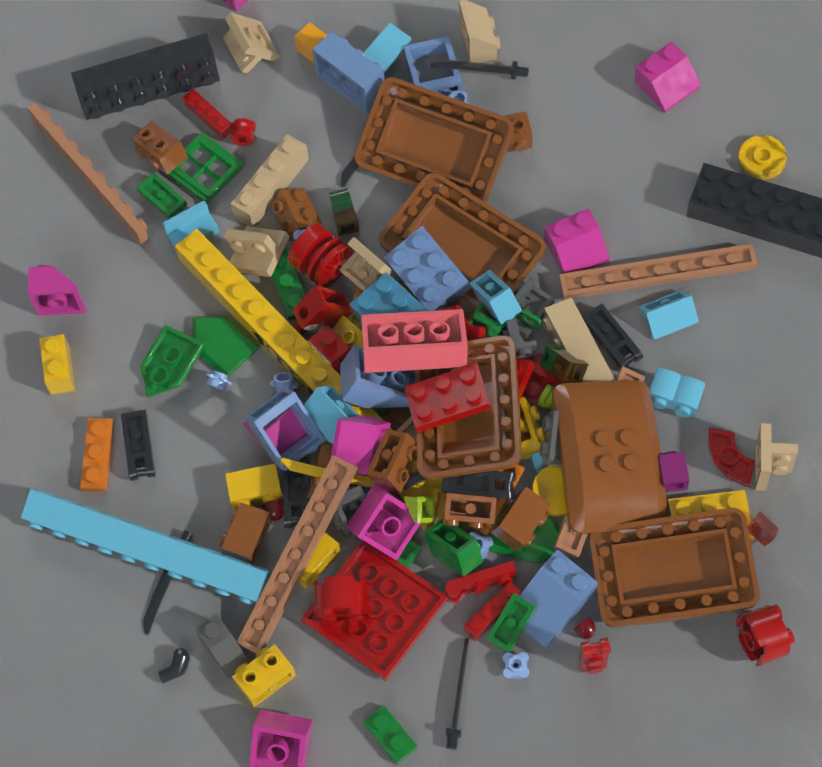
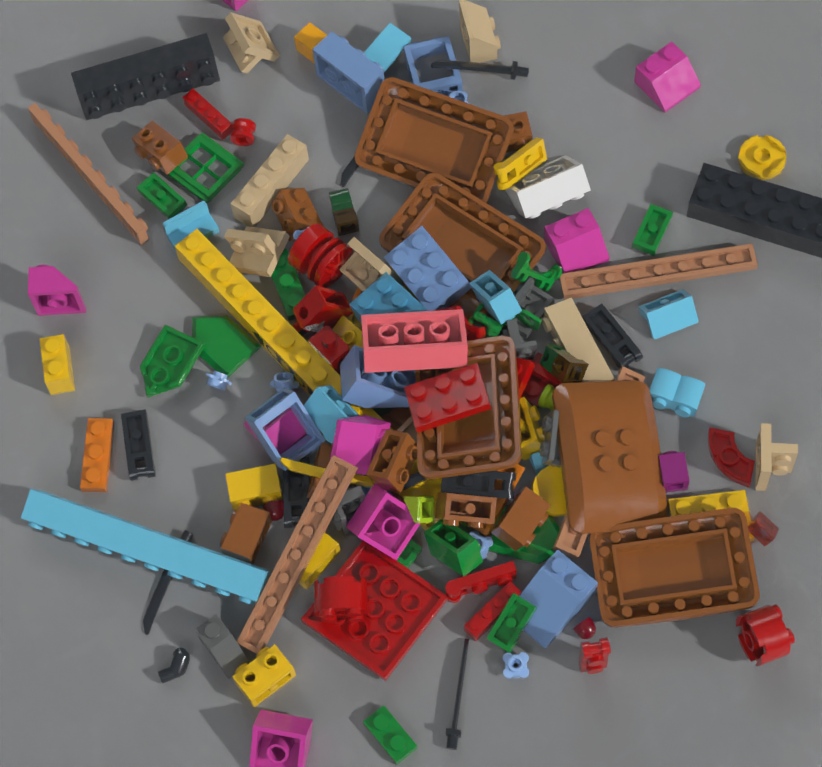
(520, 163): none -> yellow plate
(543, 280): none -> green piece
(549, 187): none -> white slope
(652, 229): none -> green plate

